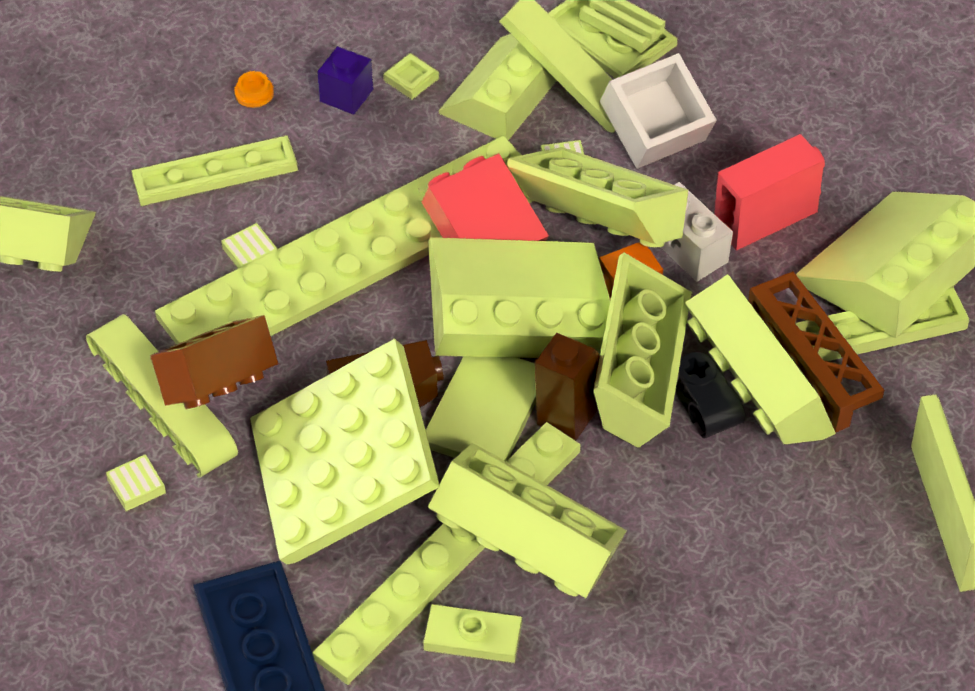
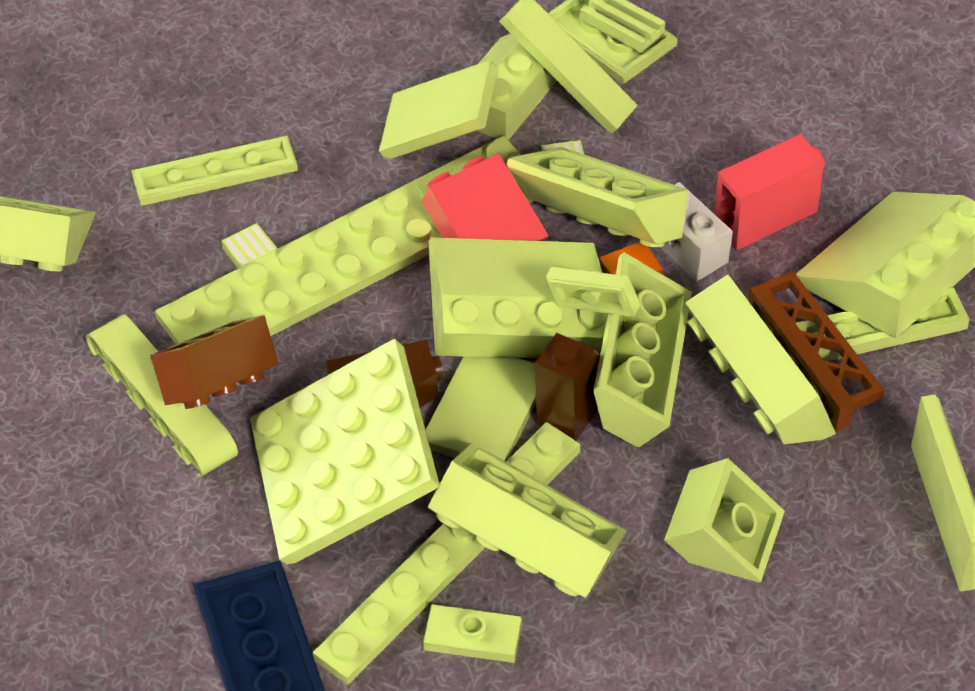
(135, 482): yellowish green tile -> none
(253, 89): light orange plate -> none
(345, 80): dark purple brick -> none
(411, 76): yellowish green tile -> none
(438, 110): none -> yellowish green tile
(593, 291): none -> yellowish green plate
(657, 110): white piece -> none
(707, 395): black piece -> none
(725, 521): none -> yellowish green slope

